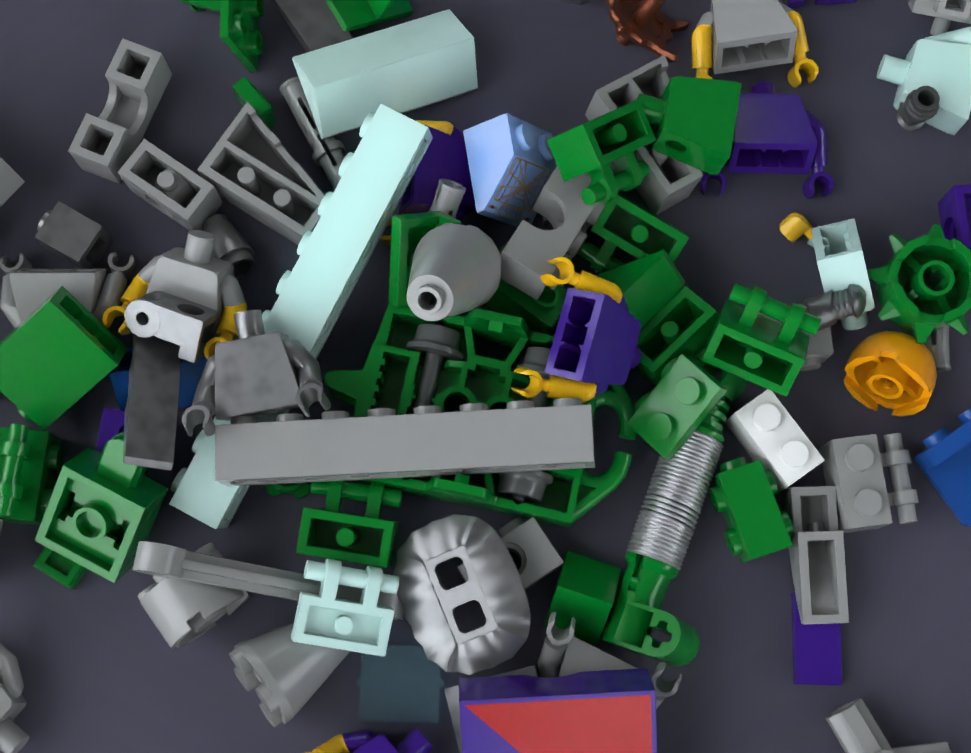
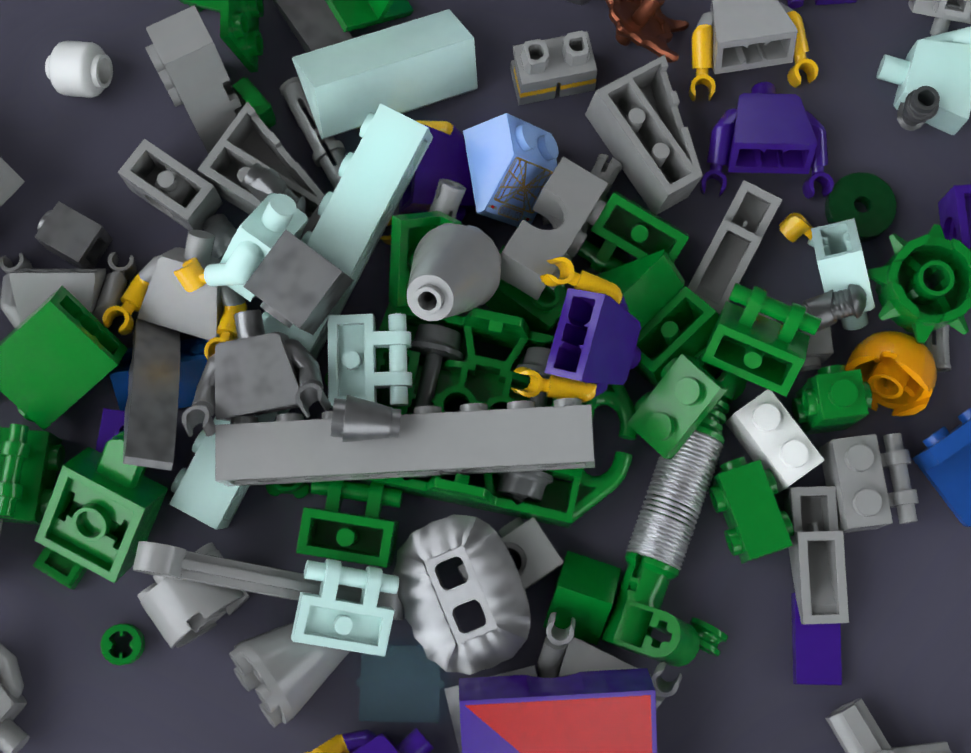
(79, 69): none -> white head
(108, 644): none -> green bush
(135, 89): light grey arch -> none
(173, 321): leg -> none
(194, 73): none -> light grey wedge
(255, 236): none -> light aqua torso
(297, 284): none -> flat silver head
(353, 358): none -> light aqua plate
(363, 420): none -> flat silver cone
(553, 63): none -> light grey hips
(598, 143): green brick -> none
(694, 121): green torso -> none
(709, 636): none -> green bush
(734, 244): none -> light grey slope
(832, 400): none -> green brick
(870, 191): none -> dark green piece

